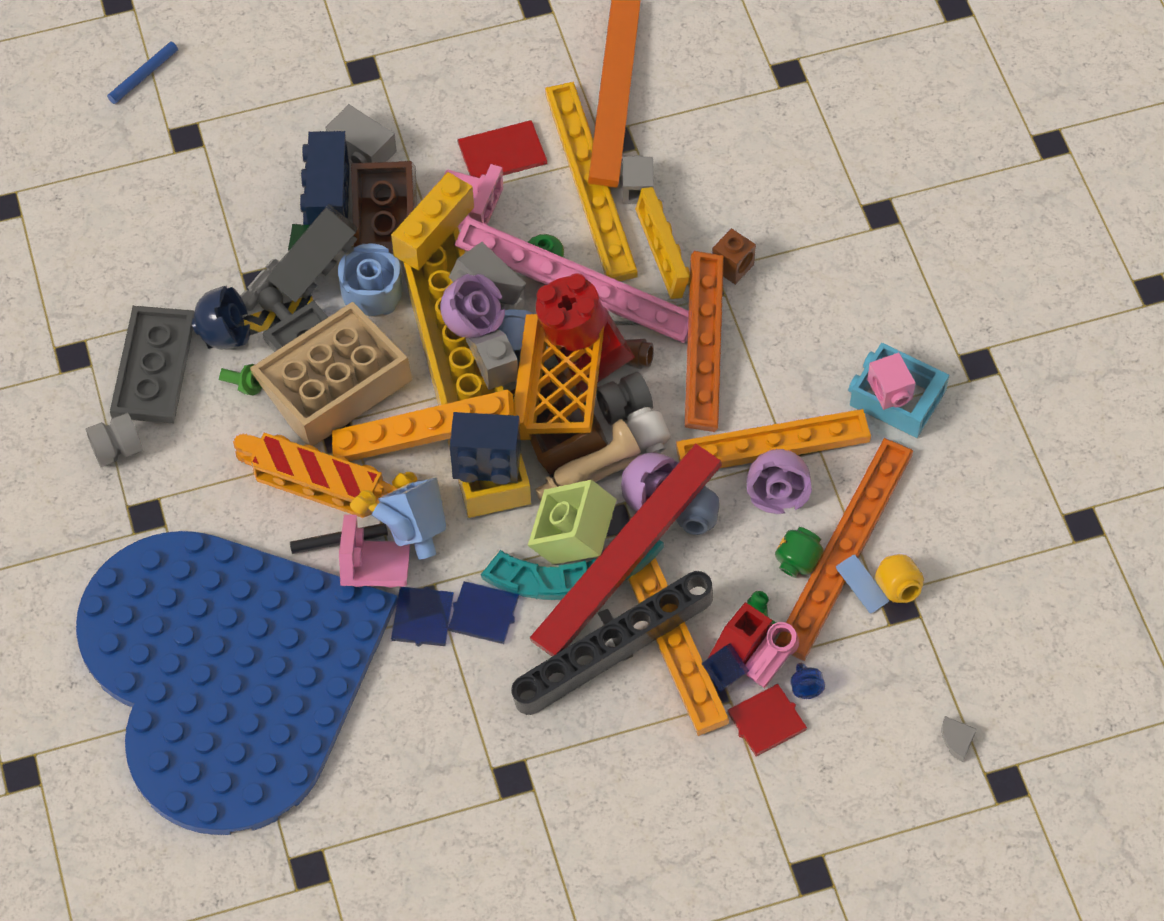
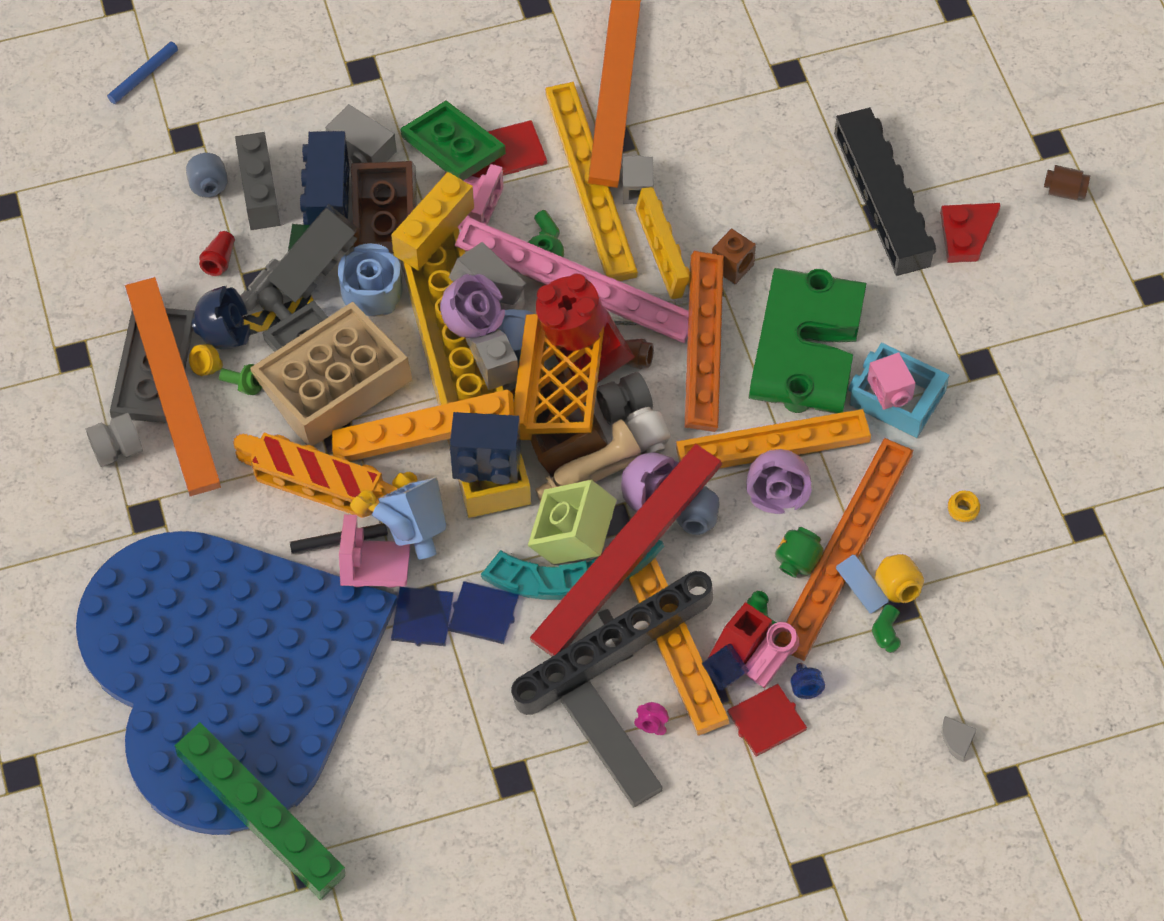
(173, 387): none -> orange tile
(204, 360): none -> yellow tile
(206, 175): none -> sand blue head
(217, 254): none -> red cone
(257, 181): none -> dark grey brick
(260, 811): none -> green brick
(453, 140): none -> green plate
(546, 224): none -> green arm
(611, 744): none -> dark grey tile
(652, 718): none -> dark pink plate
(788, 361): none -> green connector
(883, 630): none -> green arm
(884, 191): none -> black brick
(966, 499): none -> yellow plate
(967, 229): none -> red wing
(1067, 183): none -> reddish brown brick

